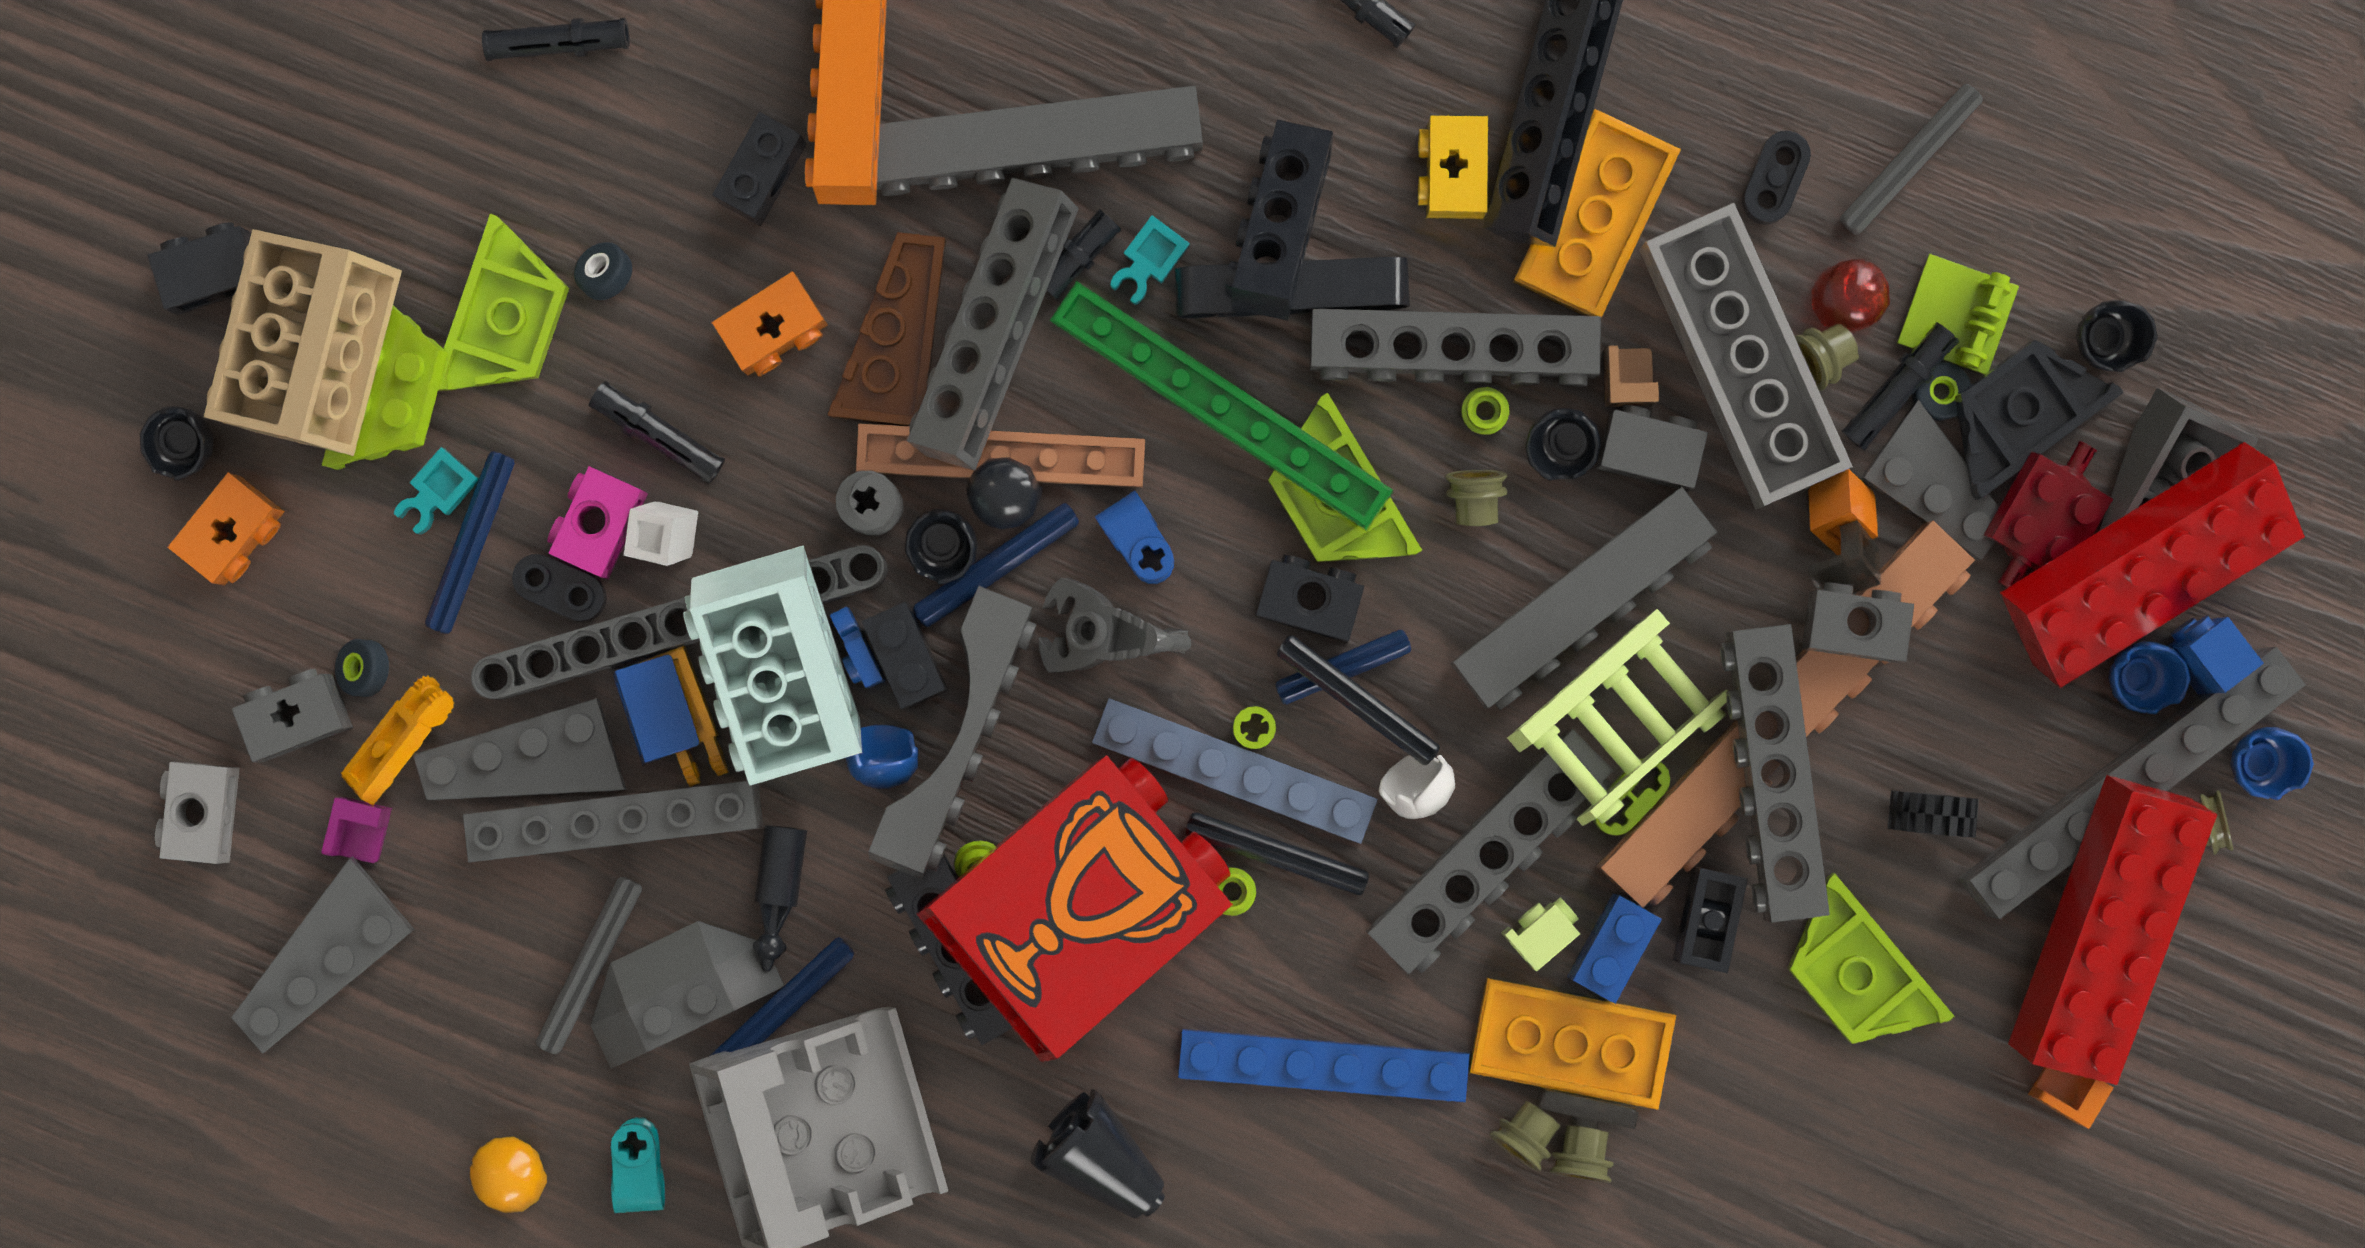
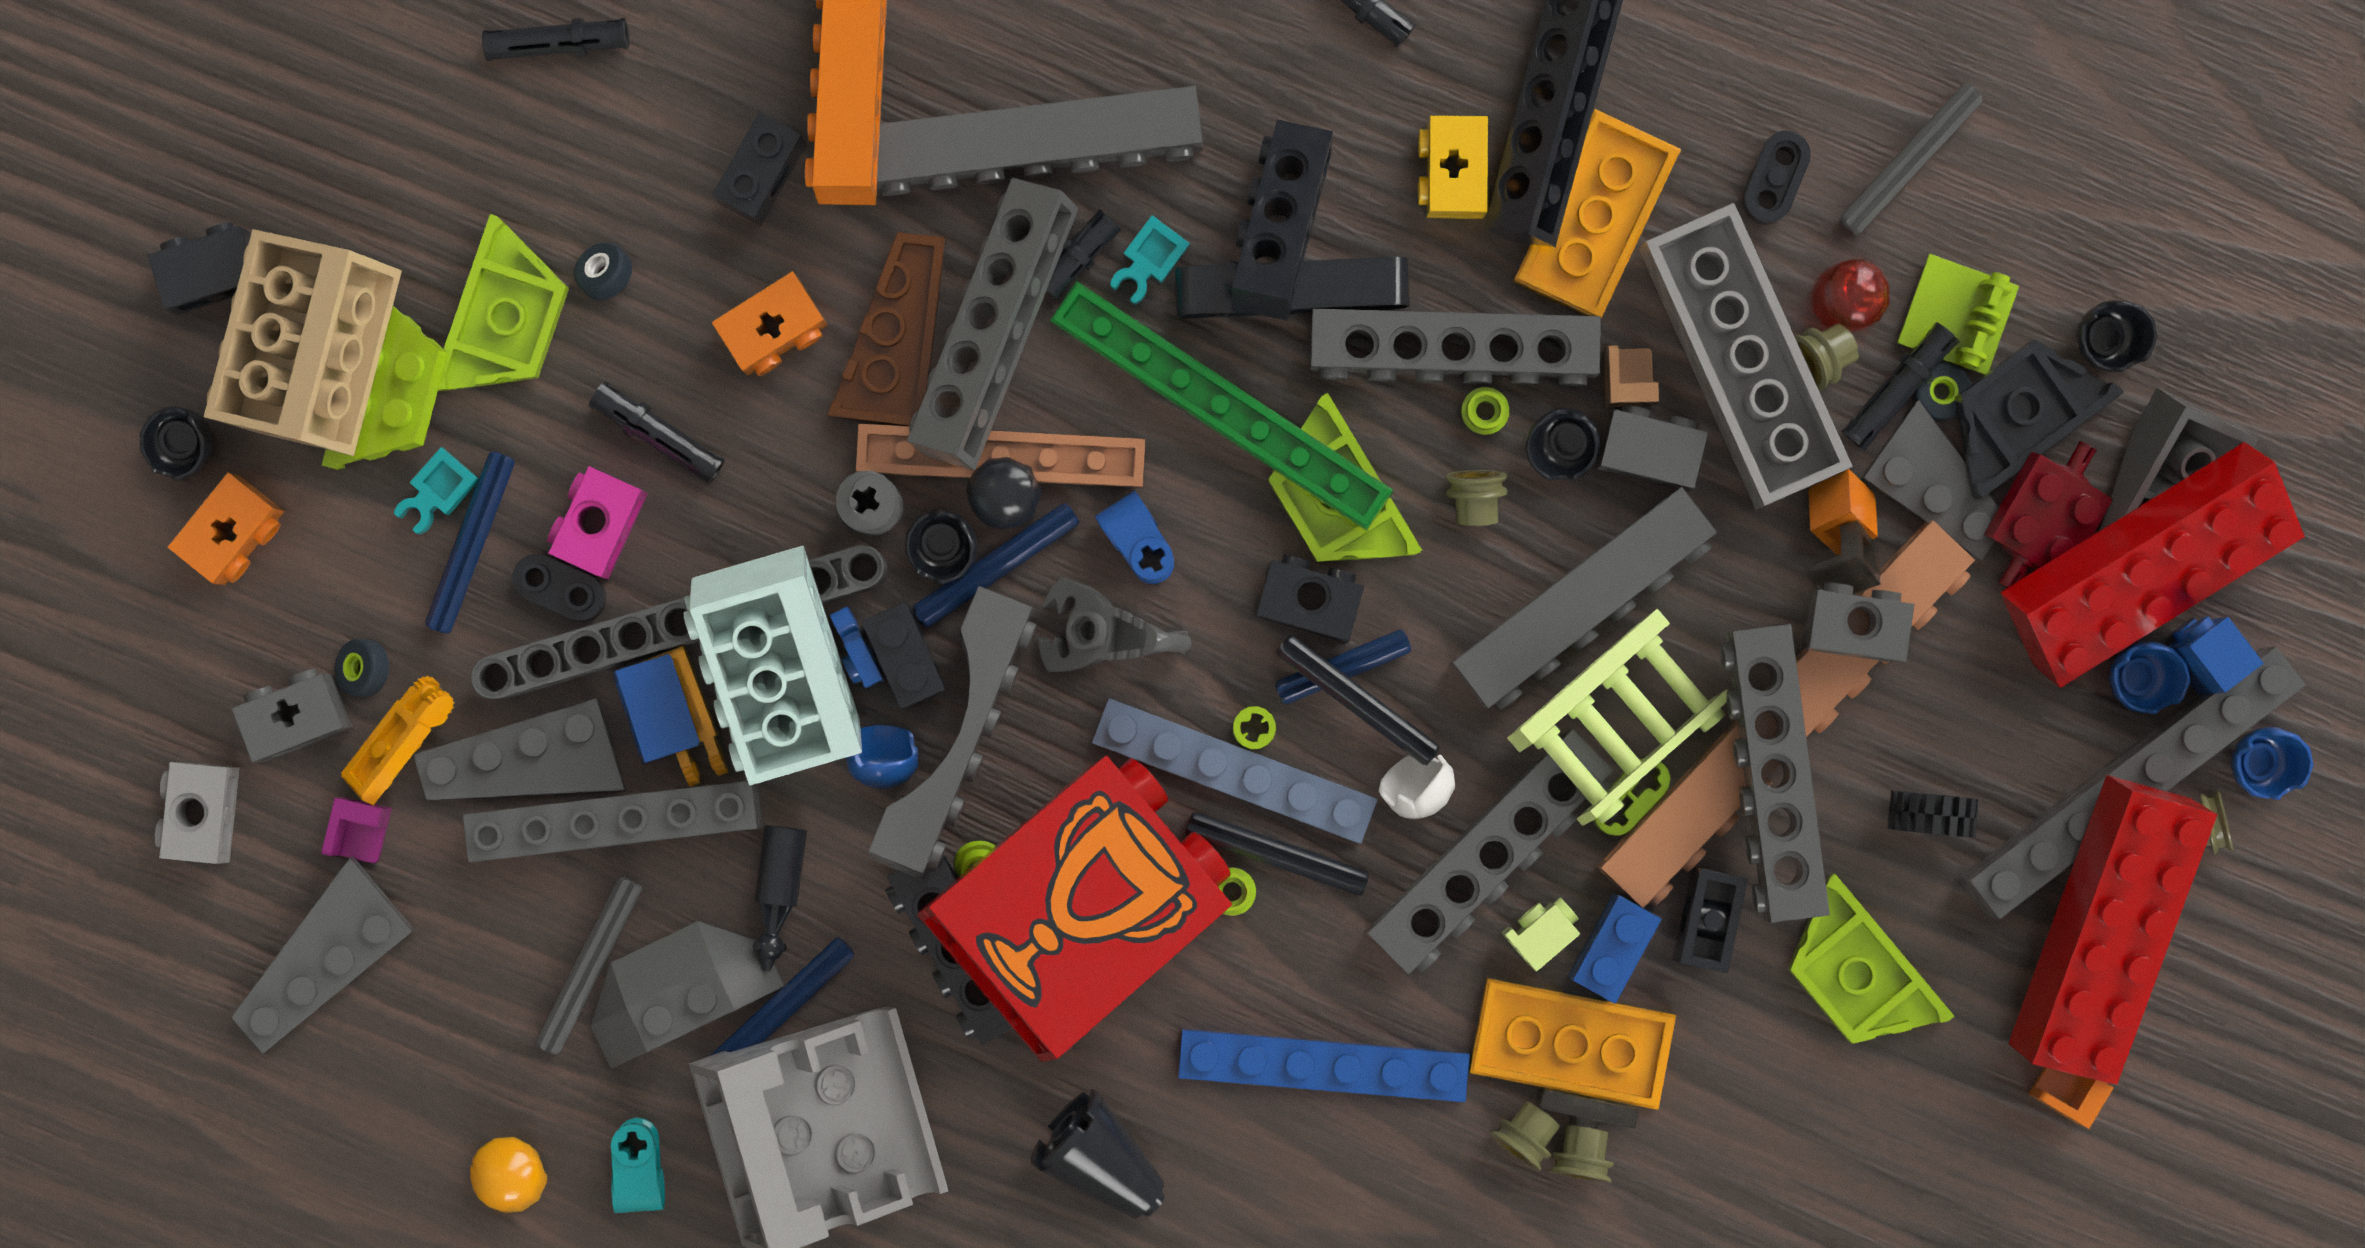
(660, 533): white panel -> none

